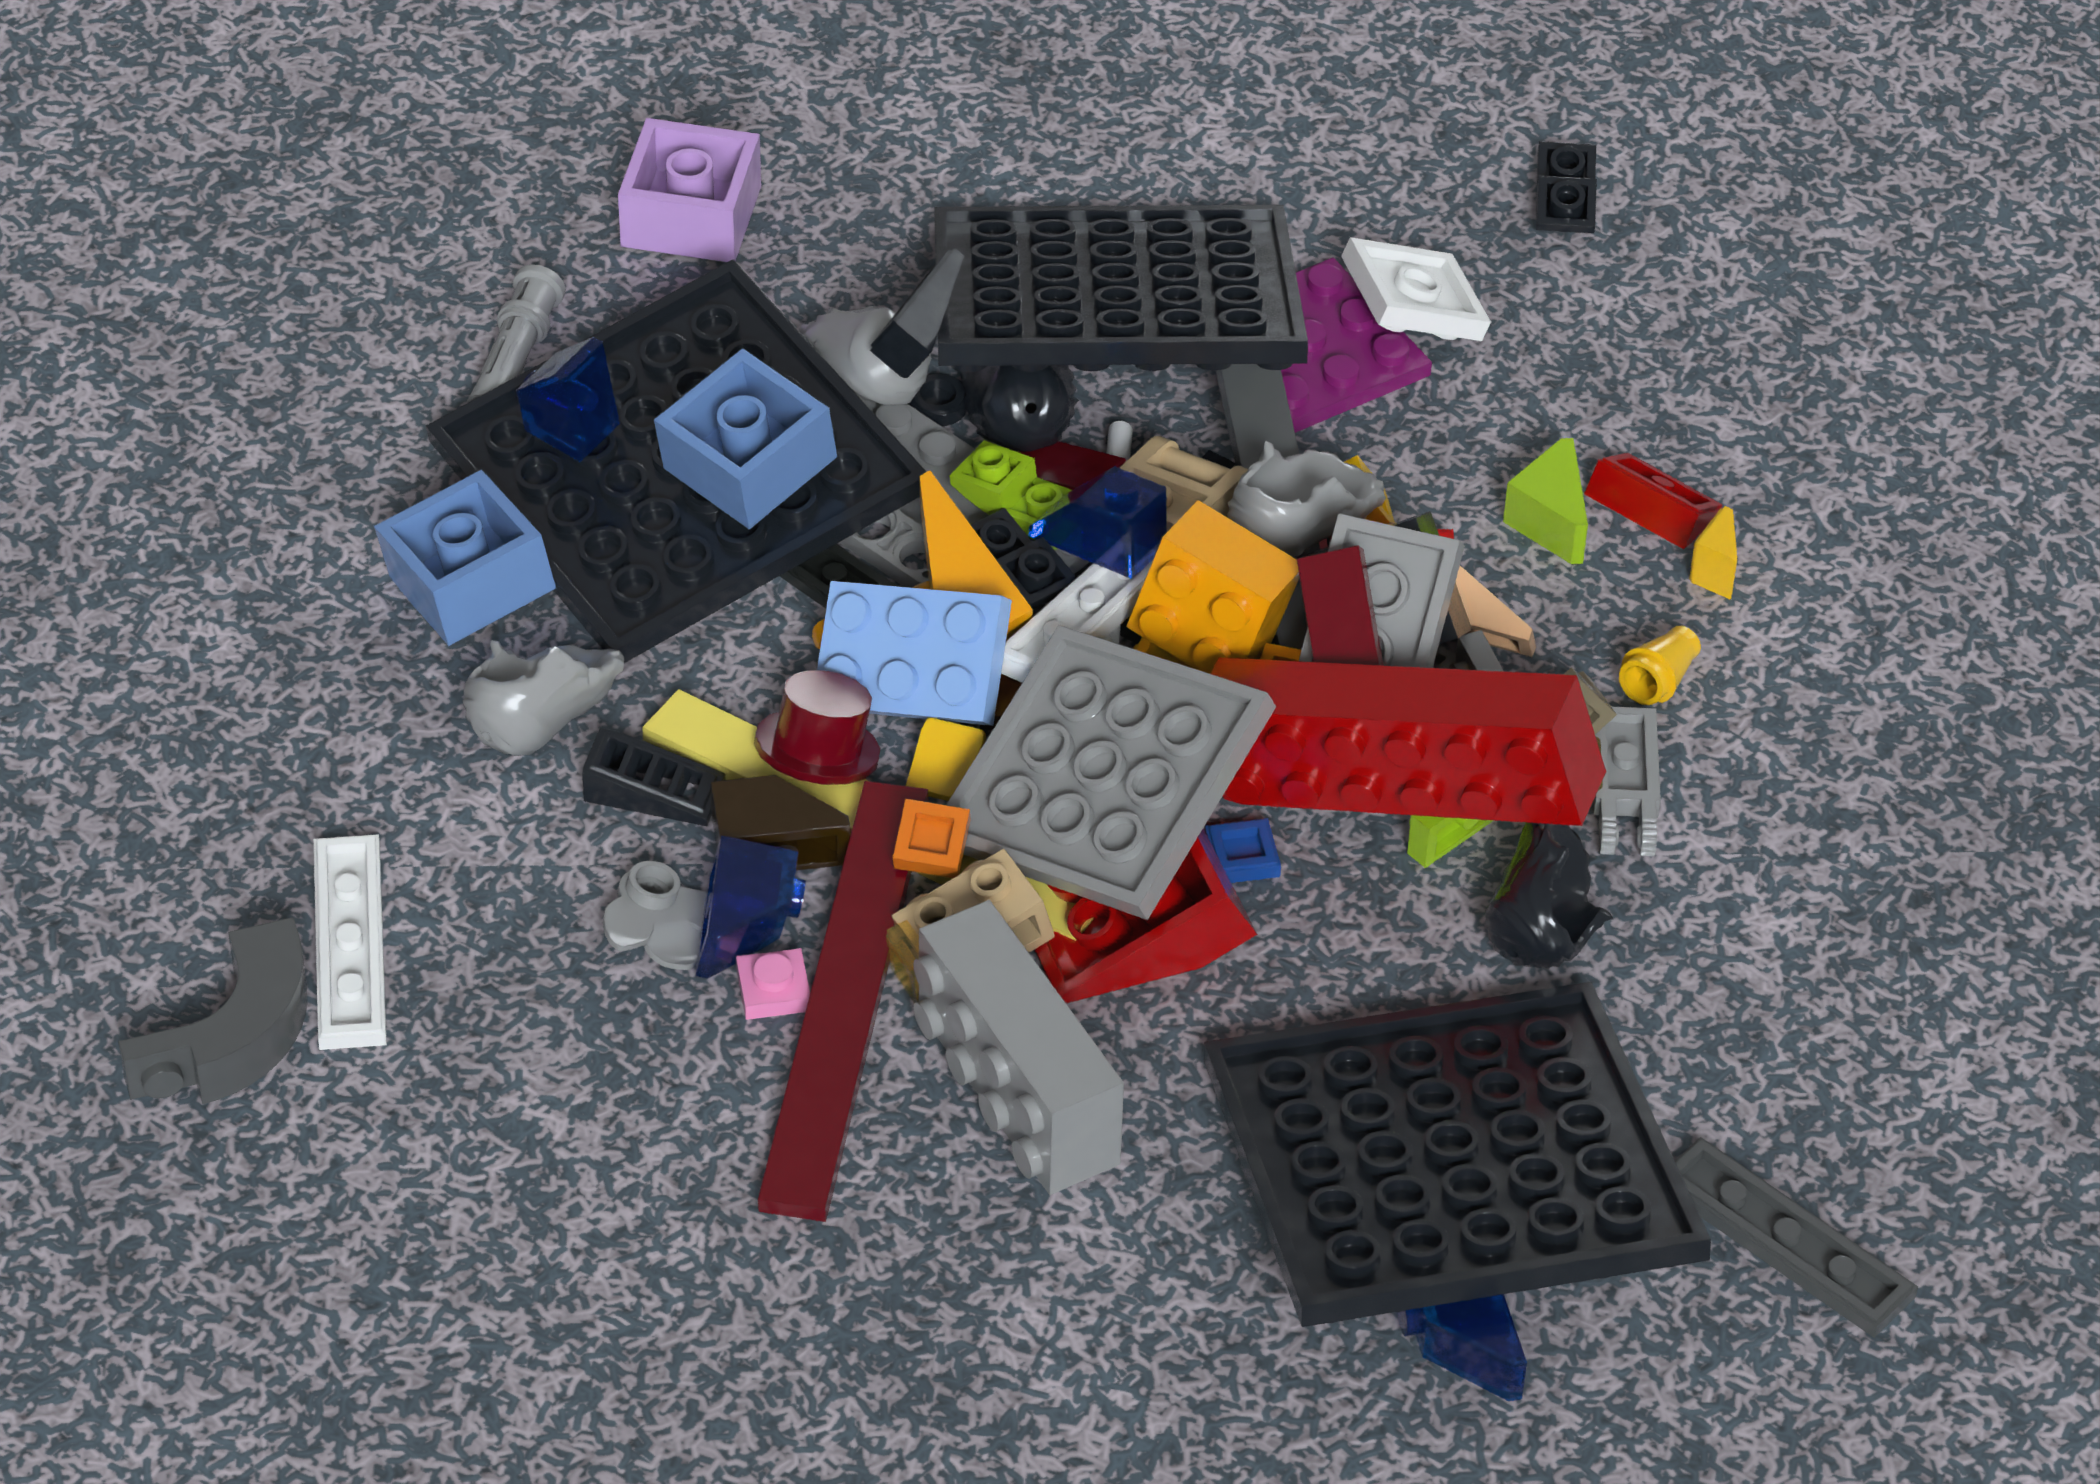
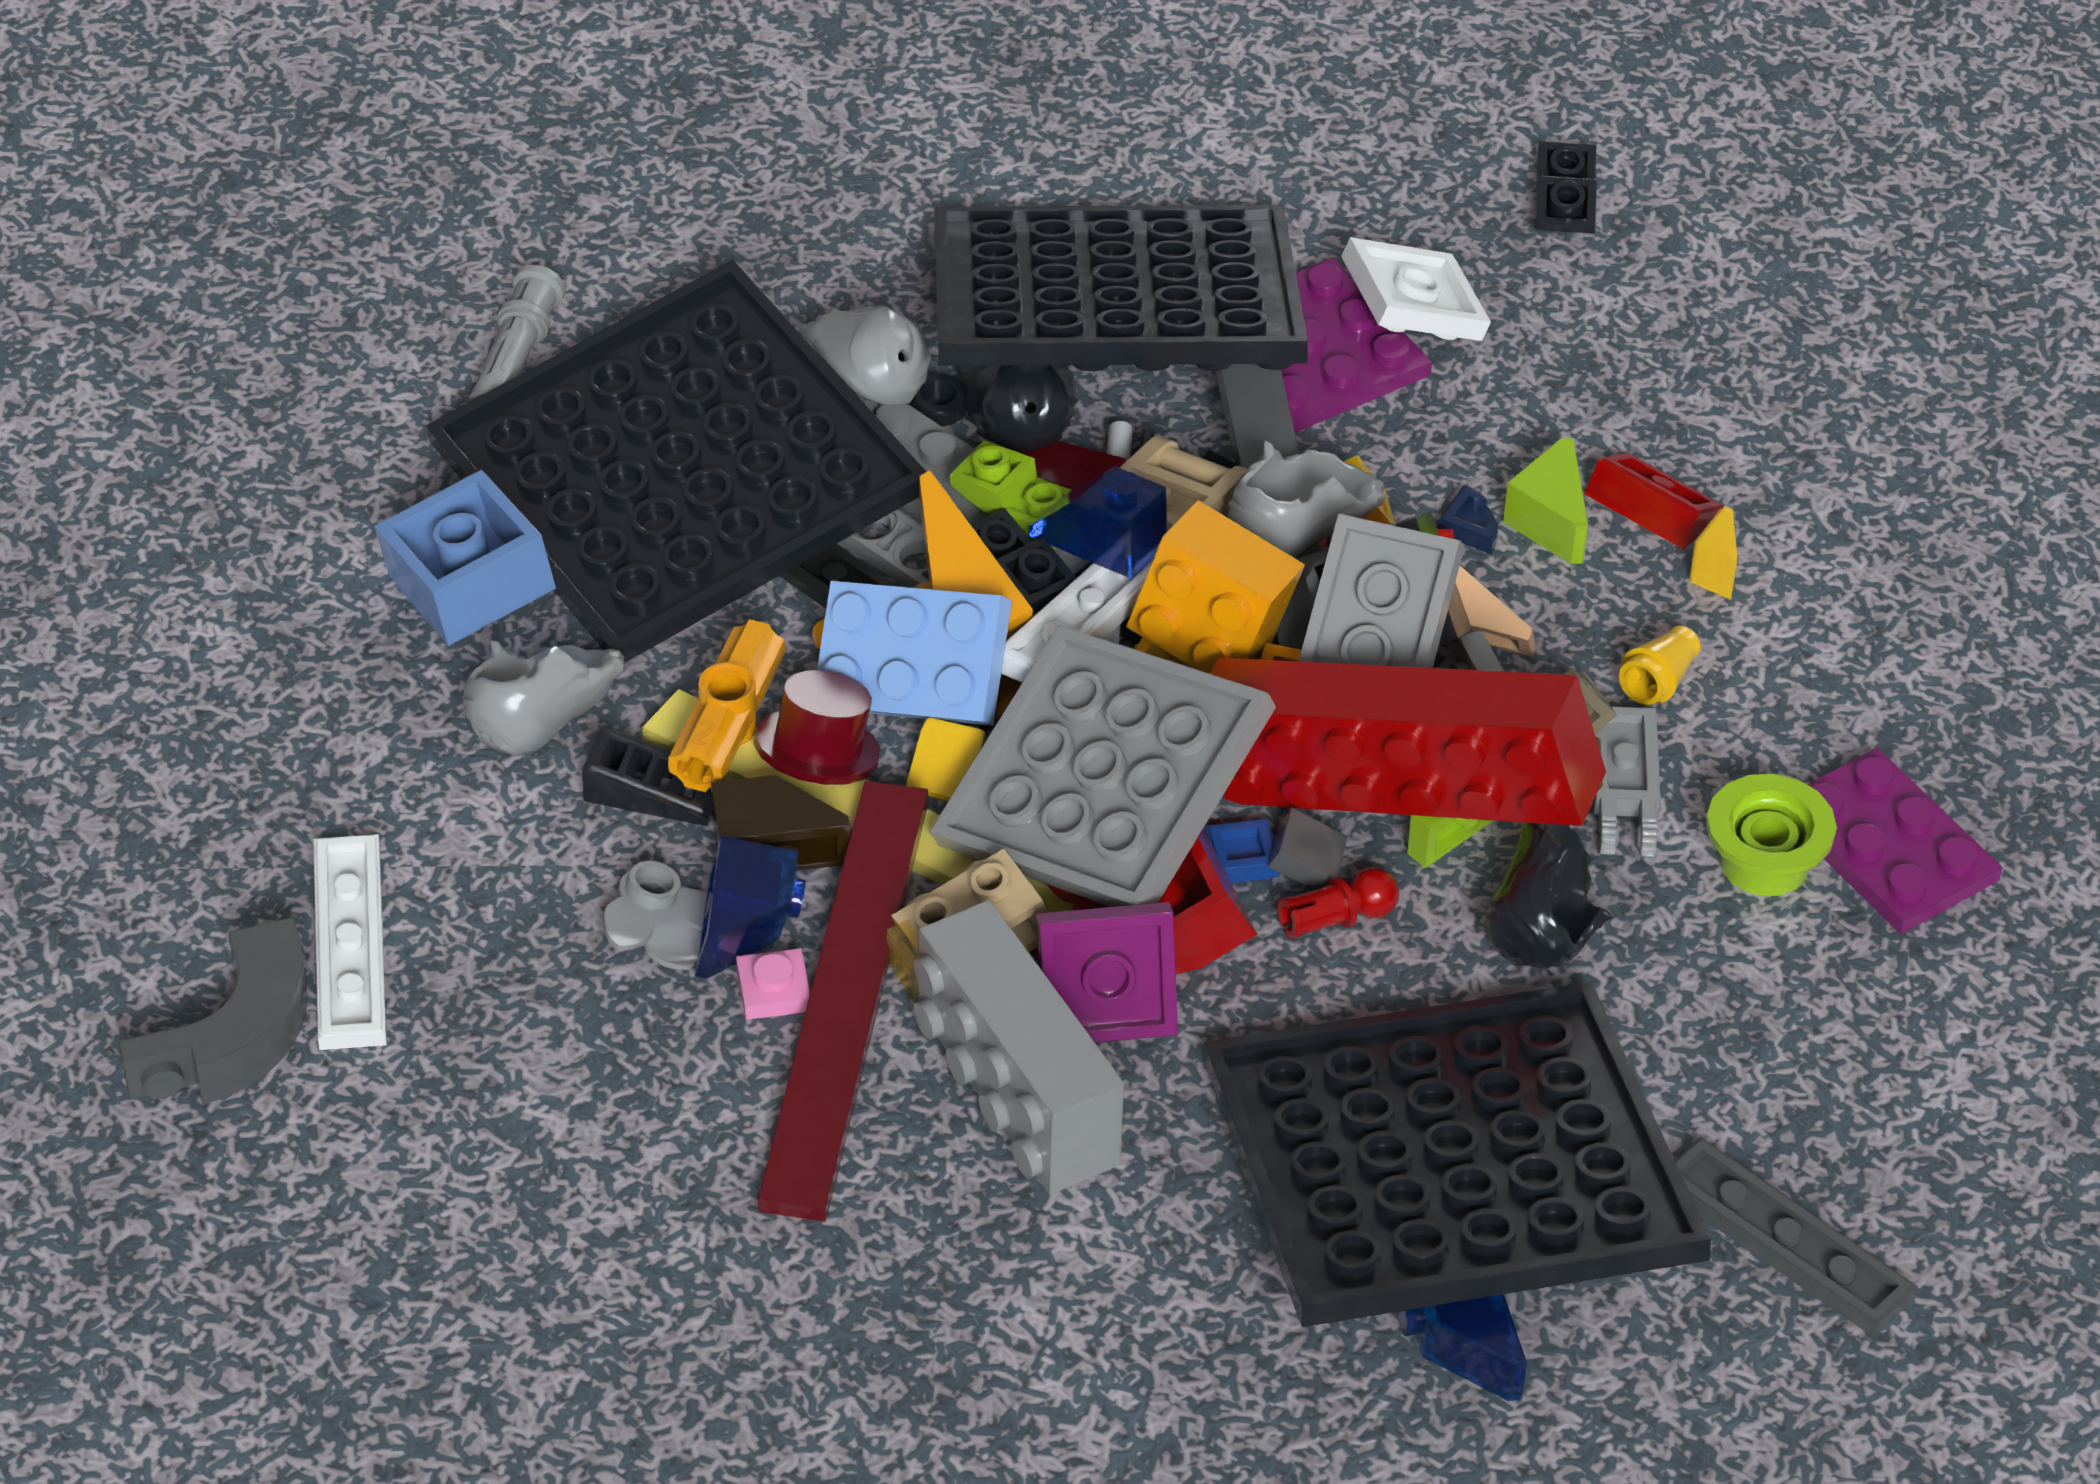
(570, 399): clear blue slope -> none
(689, 190): lavender brick -> none
(727, 705): none -> light orange piece
(745, 438): medium blue brick -> none
(915, 326): black slope -> none
(931, 838): orange plate -> none
(1113, 968): none -> magenta plate
(1307, 850): none -> dark grey tile
(1340, 607): dark red tile -> none
(1370, 894): none -> red pin
(1471, 520): none -> dark blue tile
(1770, 832): none -> lime piece
(1900, 843): none -> magenta plate

